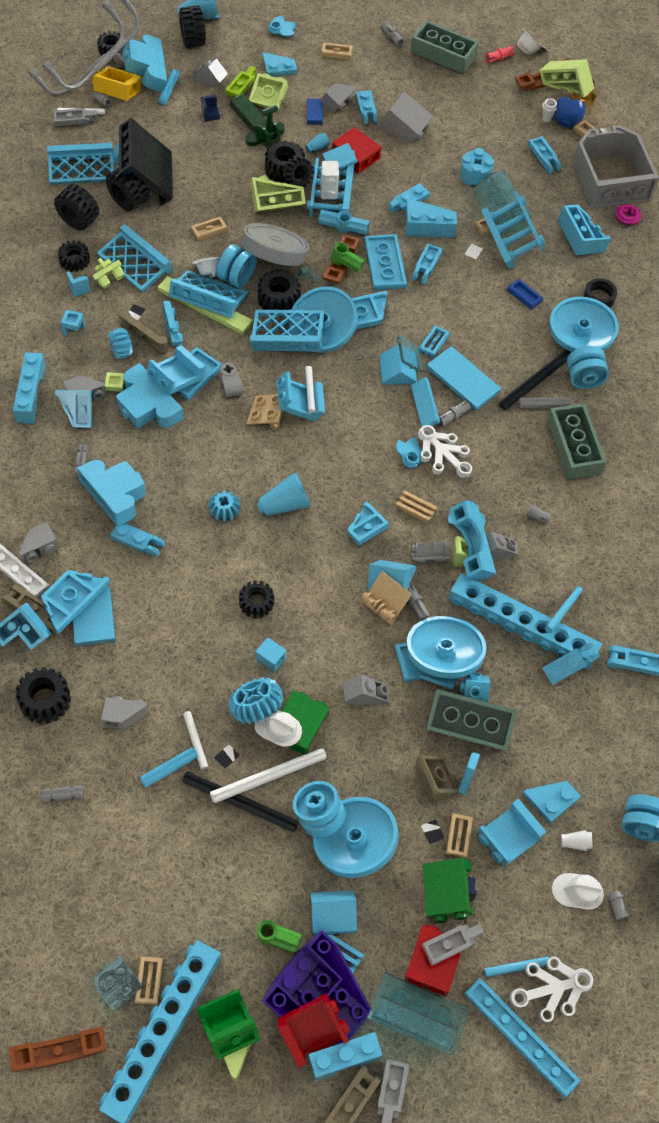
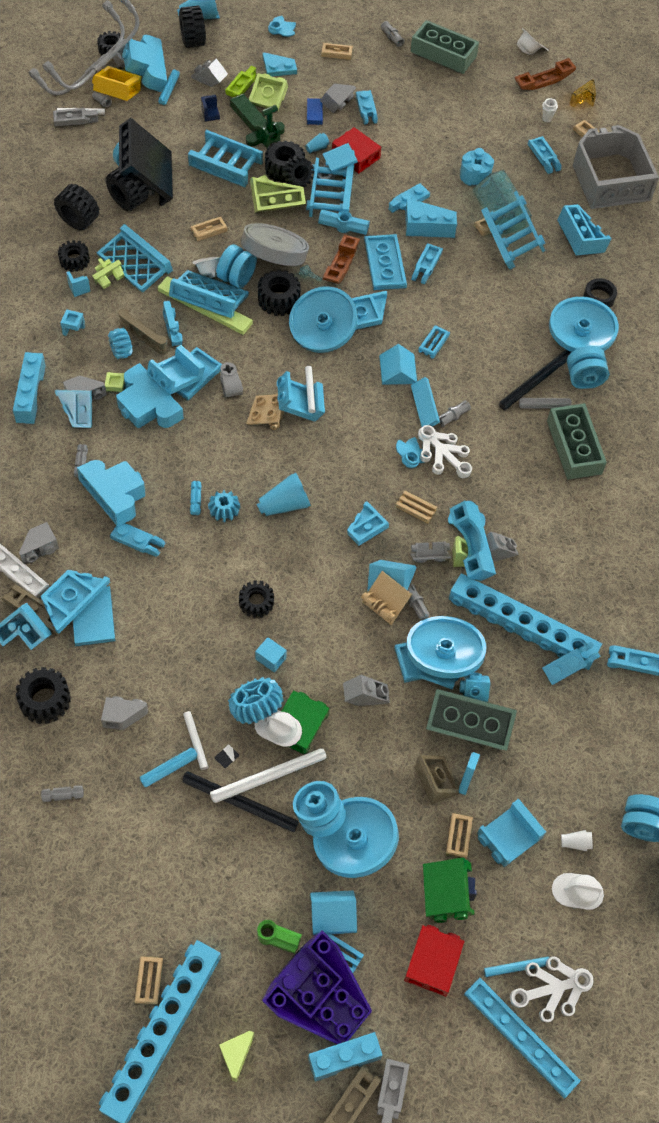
(57, 1051): dark orange slope -> none
(80, 153): medium azure fence -> none
(116, 983): clear light blue piece -> none
(136, 311): black sticker -> none
(195, 498): none -> medium azure axle
(221, 169): none -> medium azure fence
(228, 1024): green panel -> none
(286, 341): medium azure fence -> none
(312, 1028): red panel -> none
(329, 180): white brick -> none
(342, 255): bright green piece -> none
(406, 119): light grey slope -> none
(409, 353): clear light blue piece -> none
(418, 1013): clear light blue slope -> none
(432, 831): black sticker -> none
(451, 943): light grey hinge -> none
(463, 378): medium azure tile -> none
(473, 251): white sticker -> none
(499, 54): coral pin -> none
(525, 294): blue tile -> none
(538, 514): light grey pin -> none
(552, 799): medium azure wing -> none
(563, 610): medium azure bar -> none
(568, 75): yellowish green wedge -> none
(569, 112): blue cylinder -> none
(618, 905): light grey pin -> none
(623, 210): dark pink gear -> none

